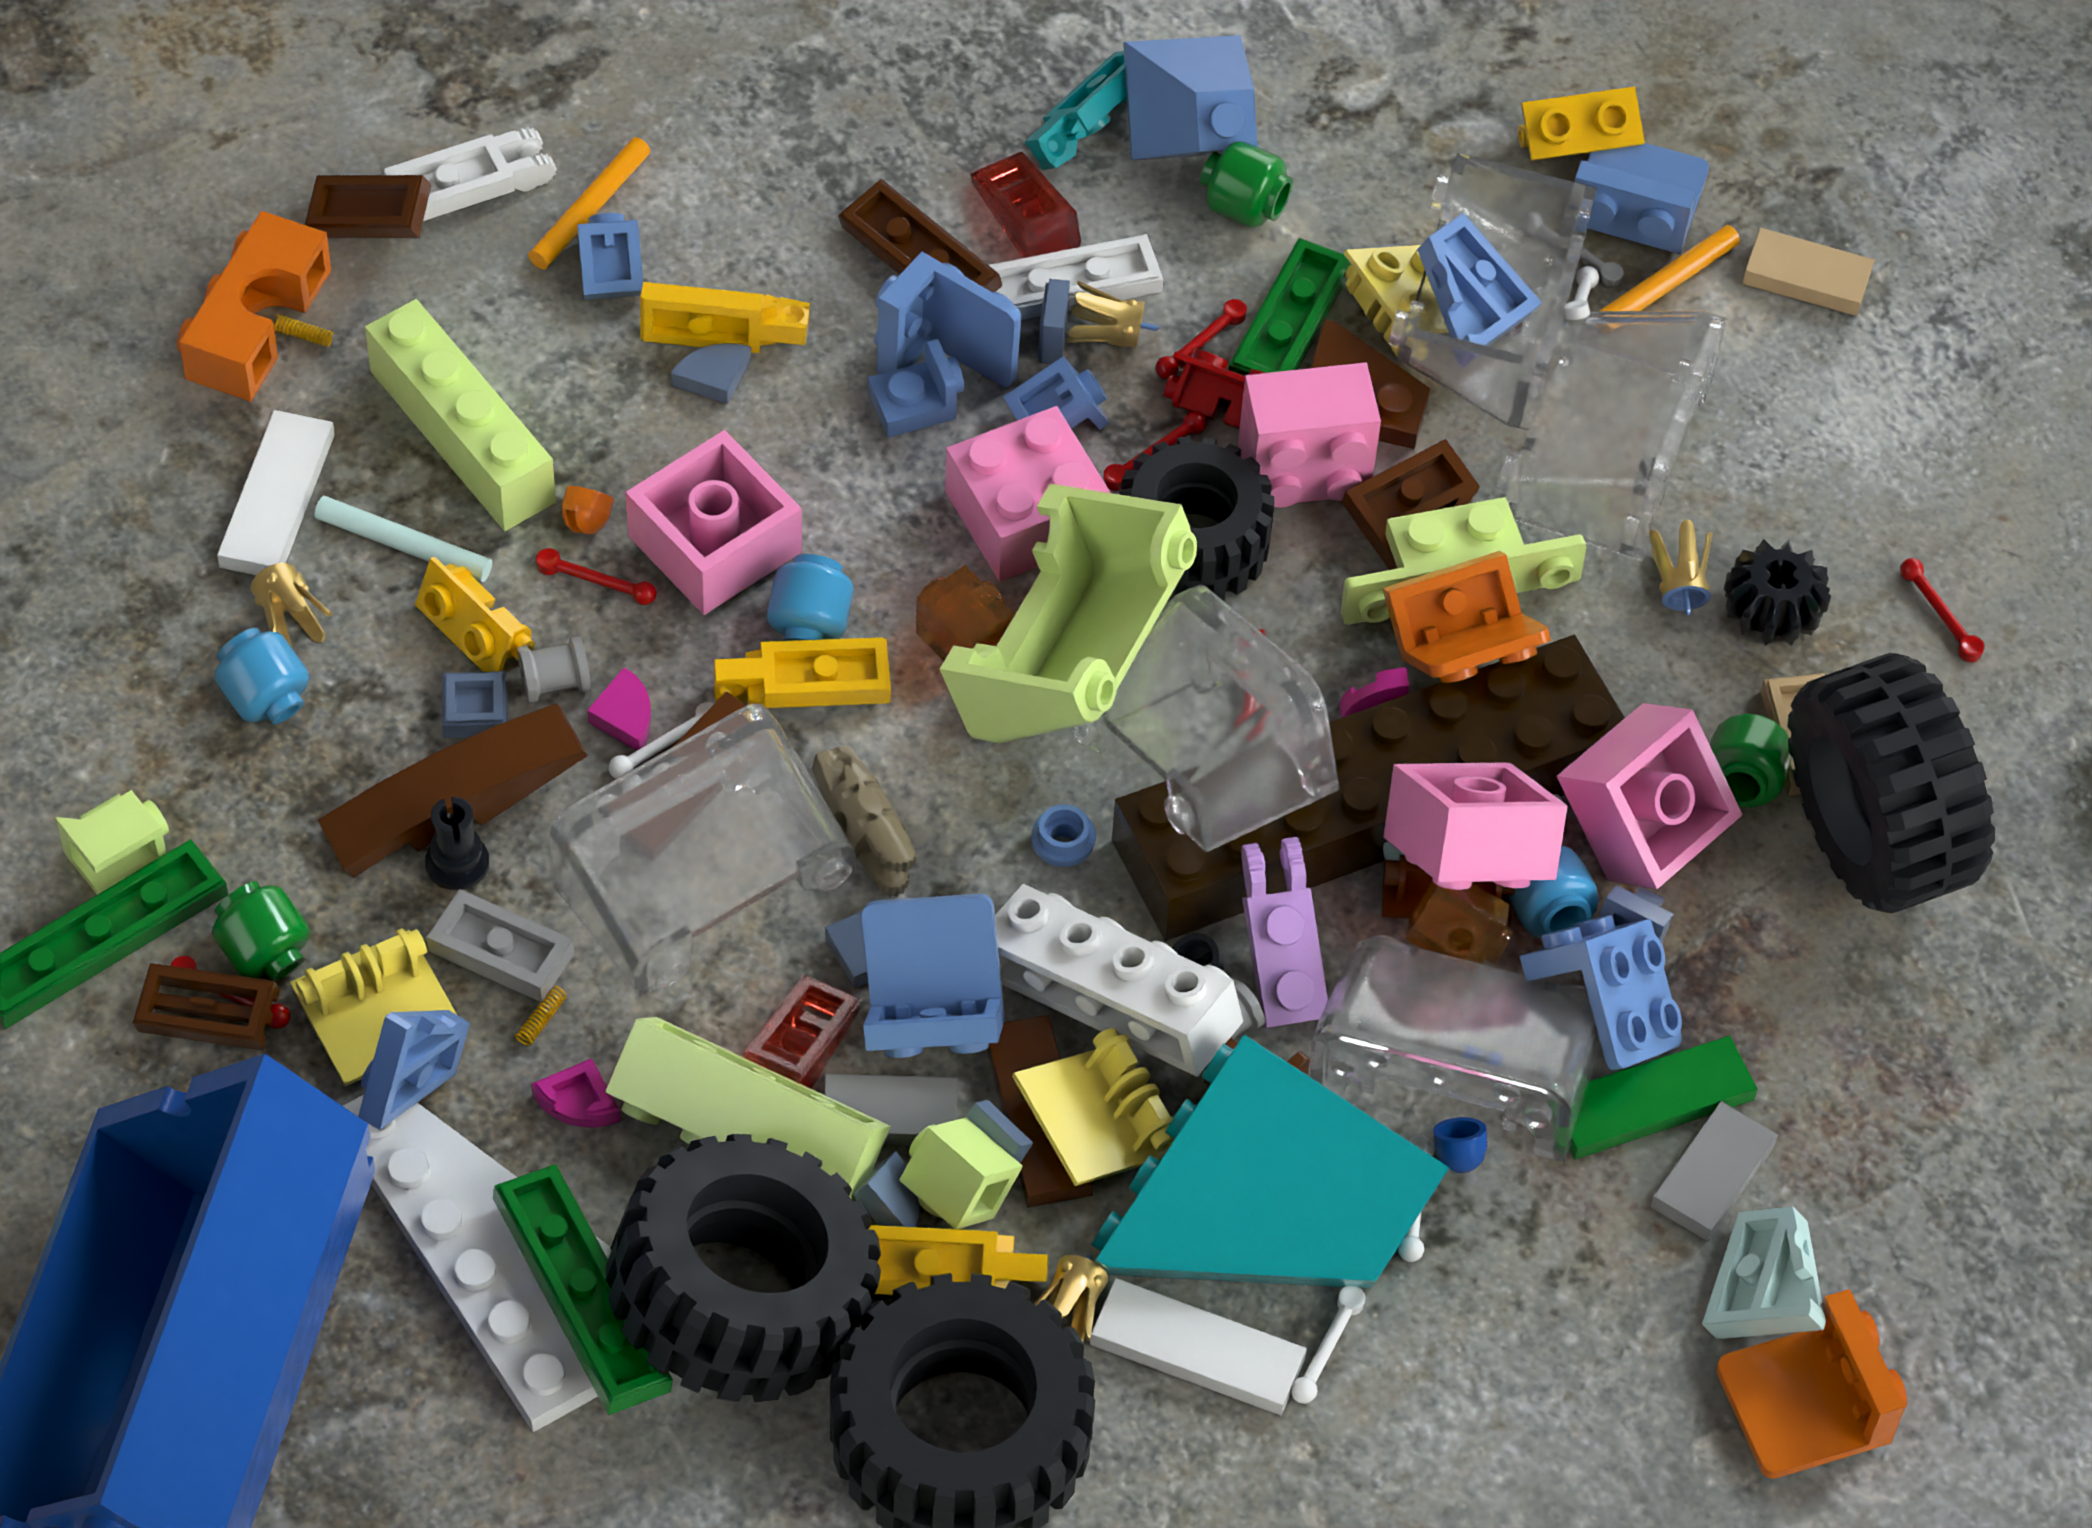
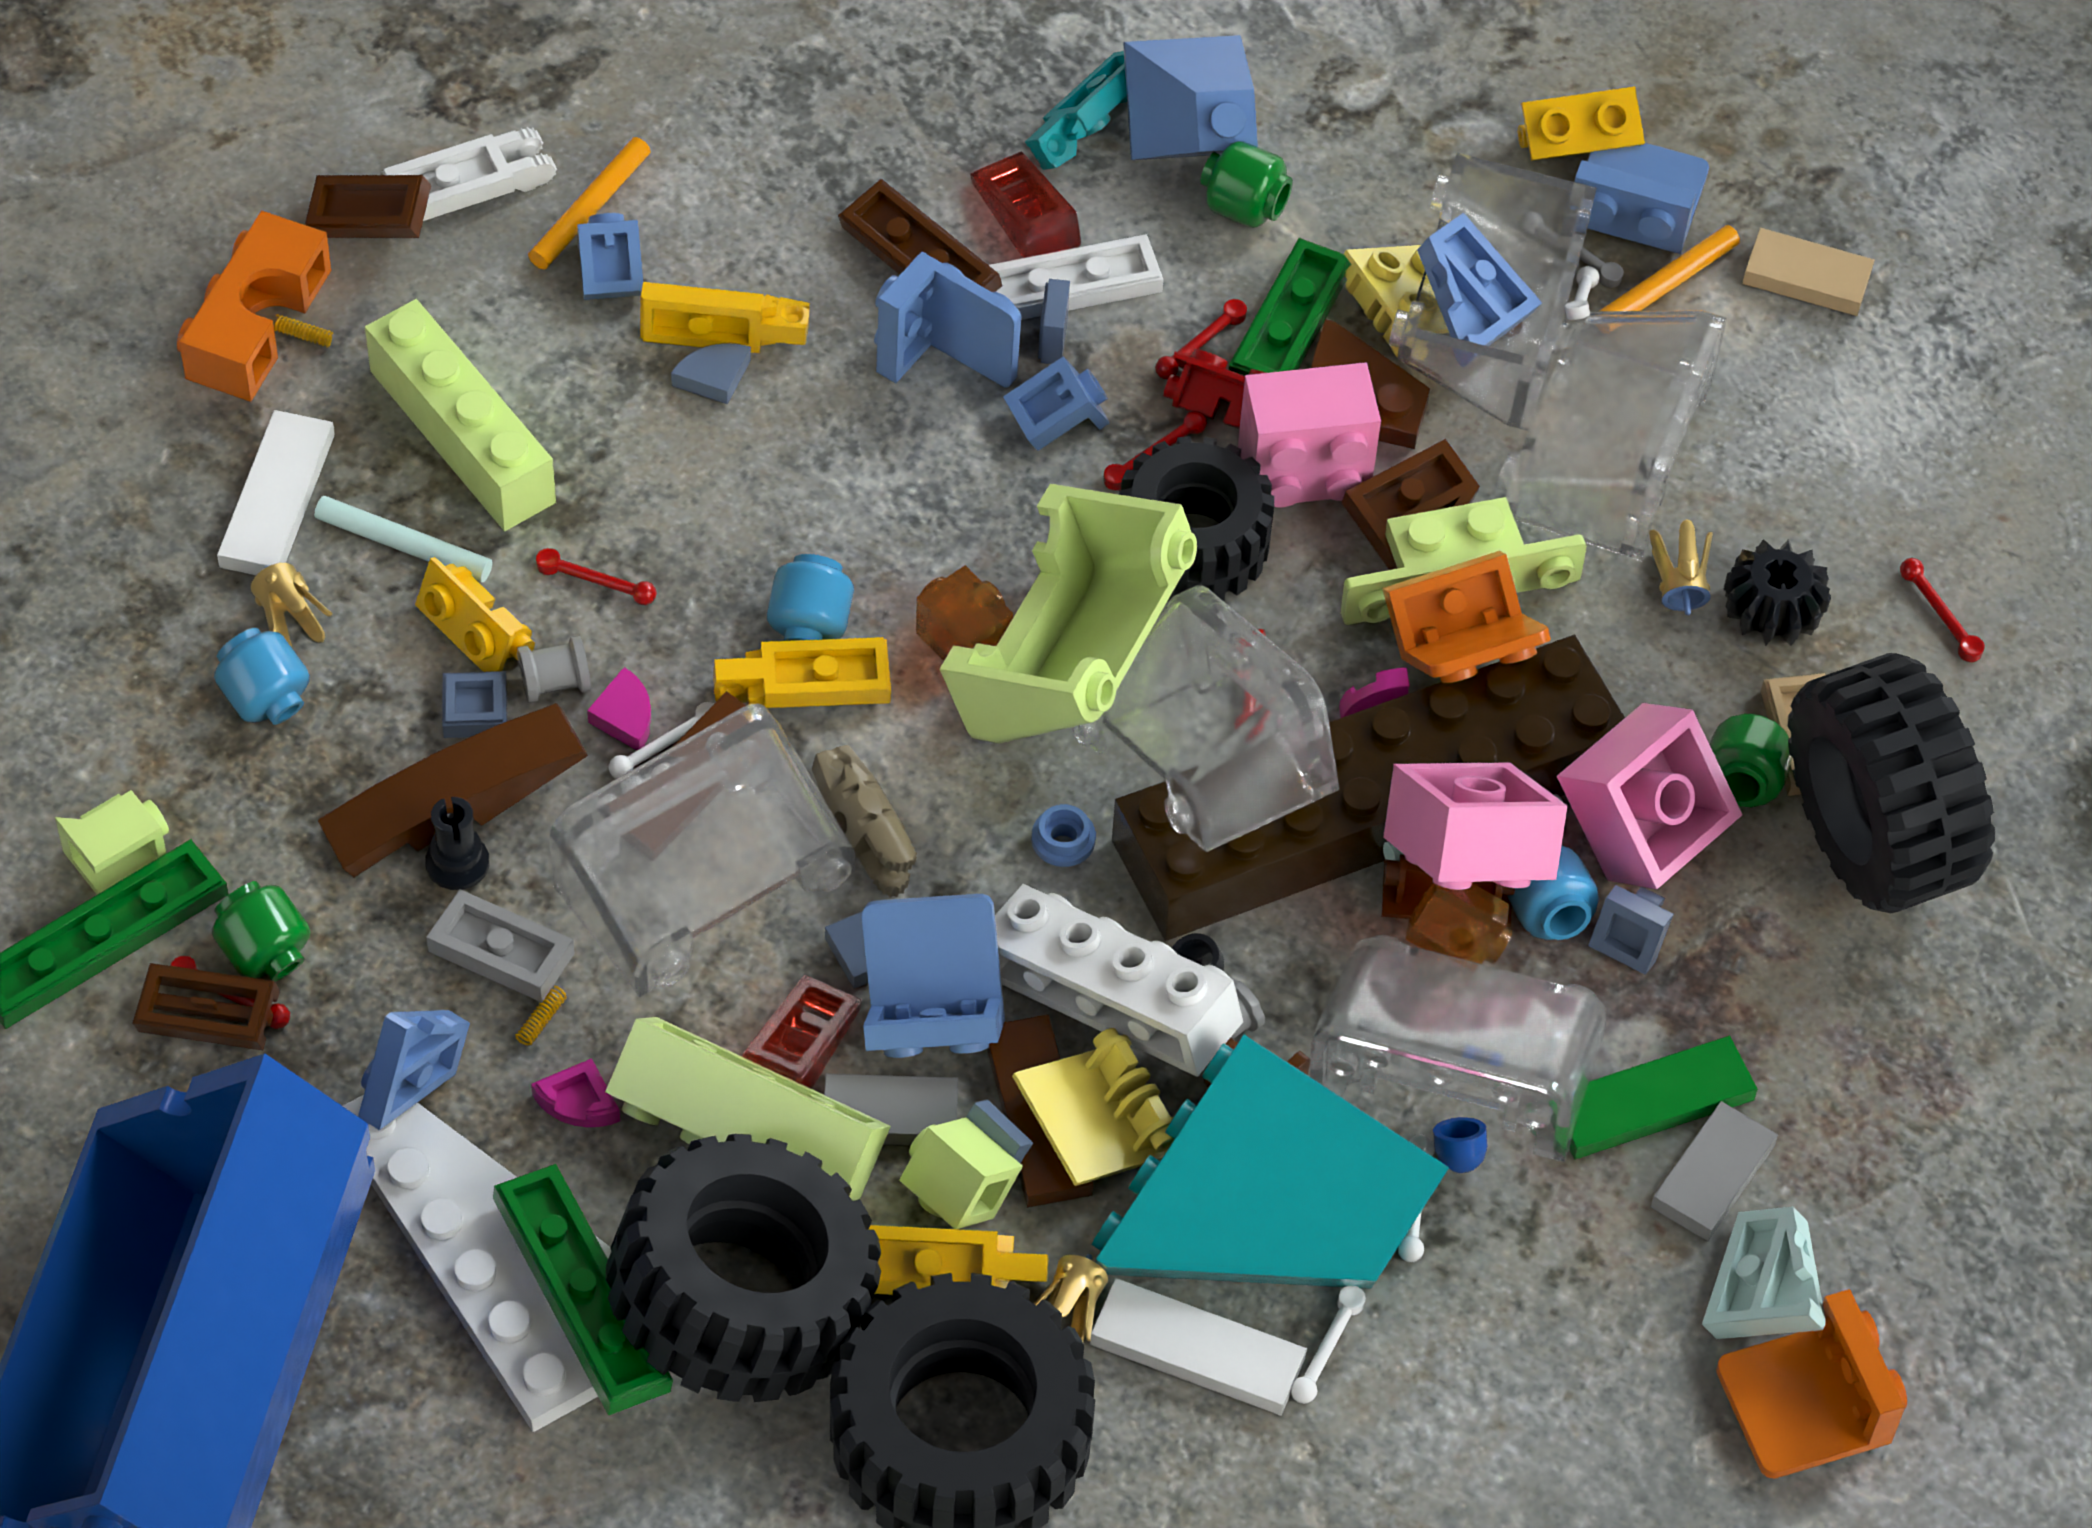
(356, 993): light yellow hinge -> none
(585, 509): orange hinge -> none
(714, 522): bright pink brick -> none
(886, 1197): sand blue tile -> none
(917, 393): medium blue bracket -> none
(1002, 477): bright pink brick -> none
(1118, 318): pearl gold piece -> none
(1283, 939): lavender hinge -> none
(1622, 981): medium blue bracket -> none

